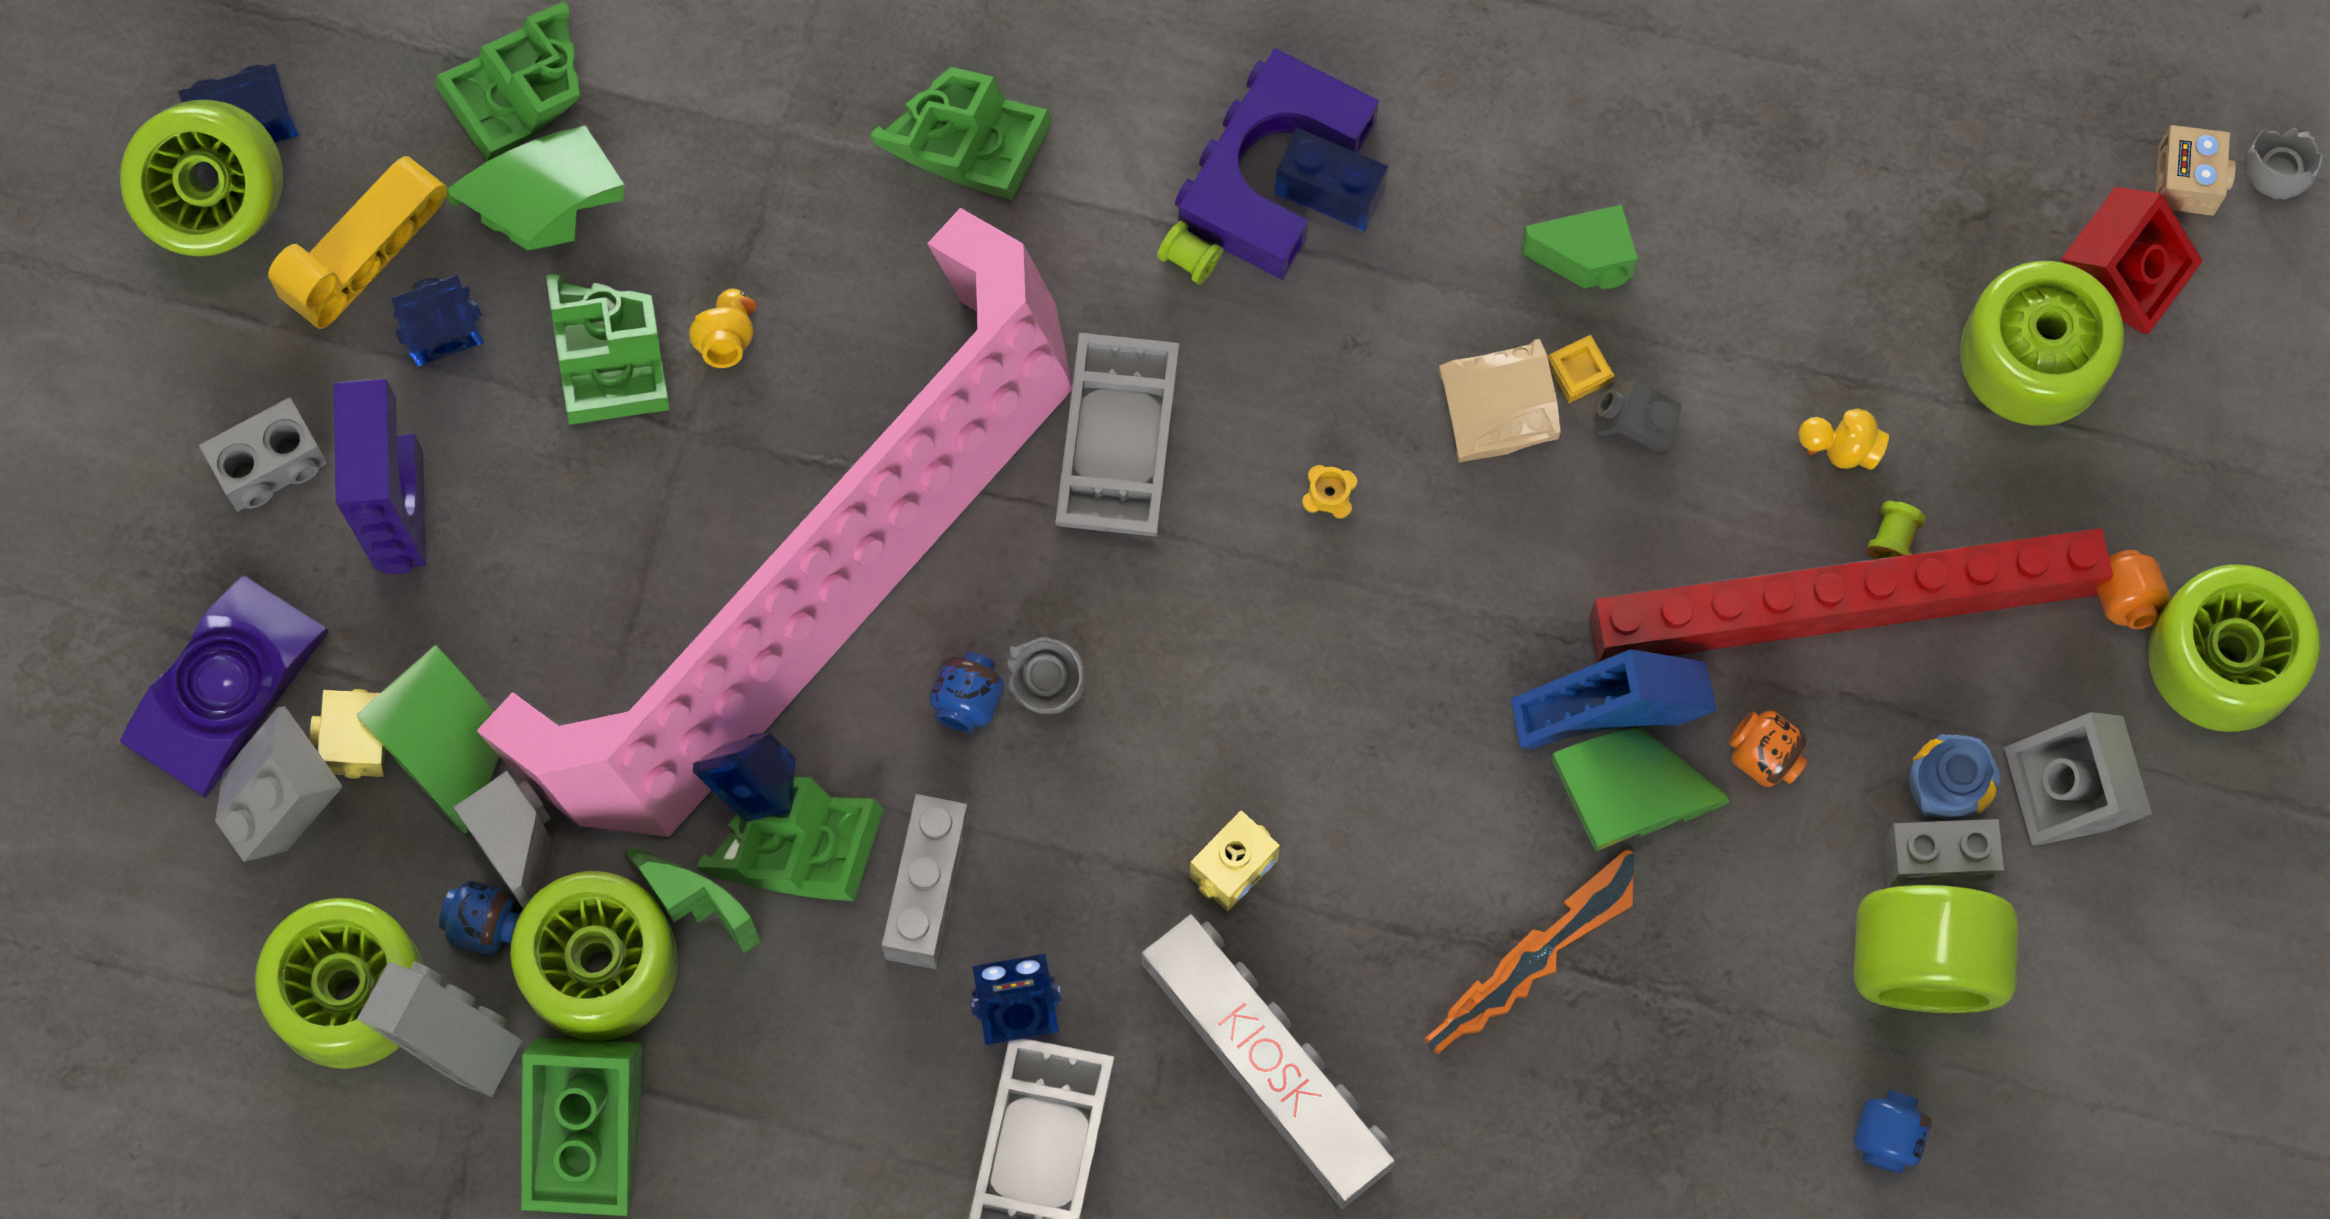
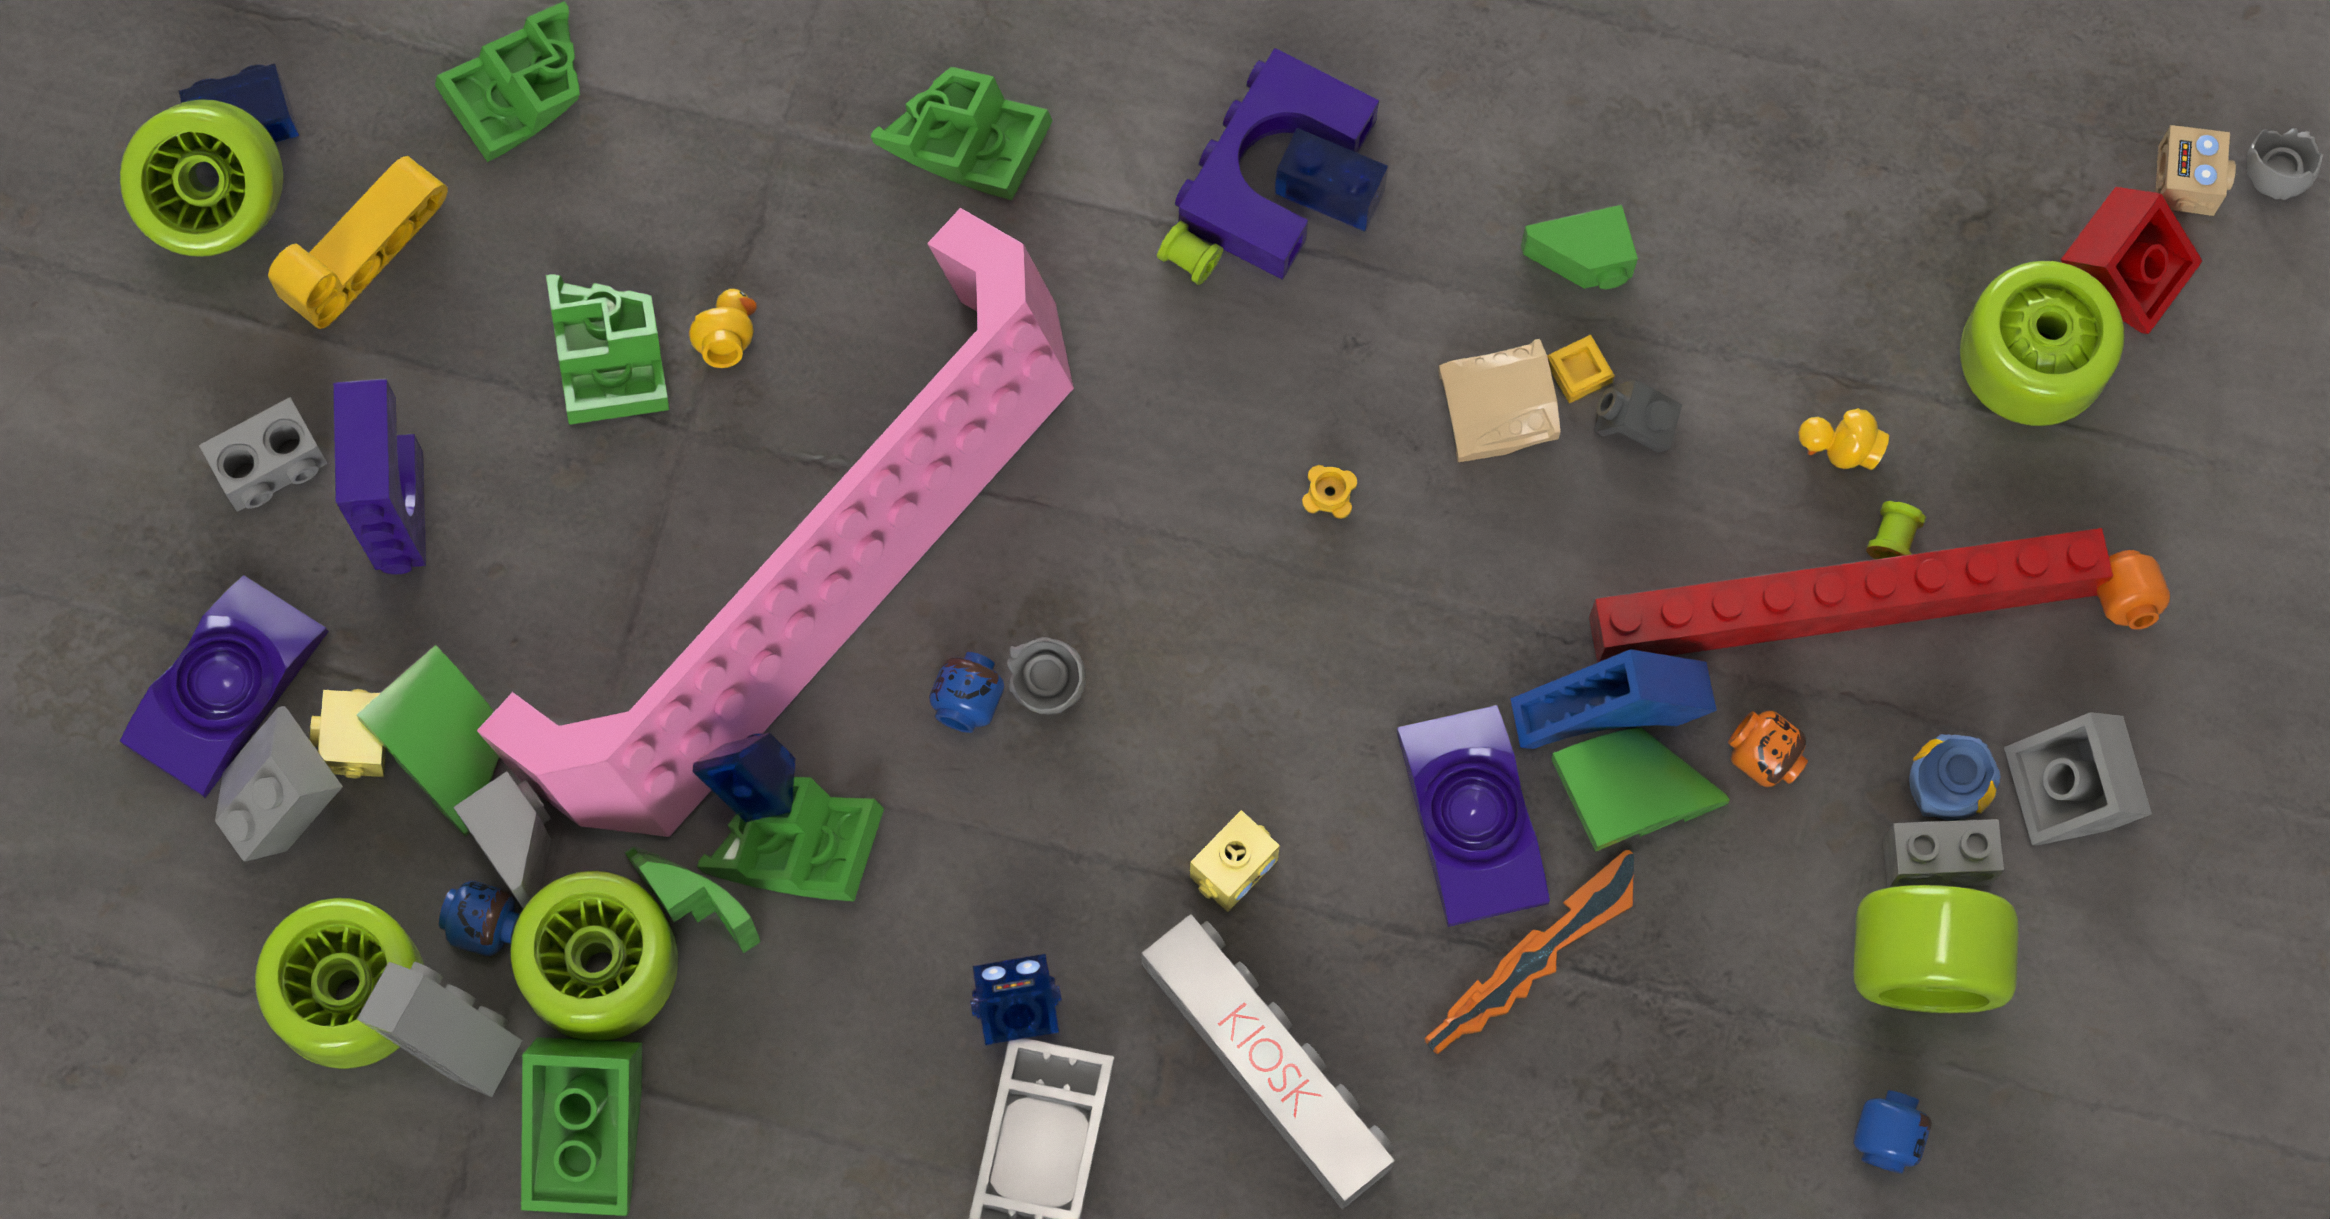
(437, 319): clear blue head -> none
(540, 187): bright green slope -> none
(926, 881): light grey brick -> none
(1117, 434): light grey slope -> none
(1473, 815): none -> dark purple slope
(2259, 623): lime wheel -> none

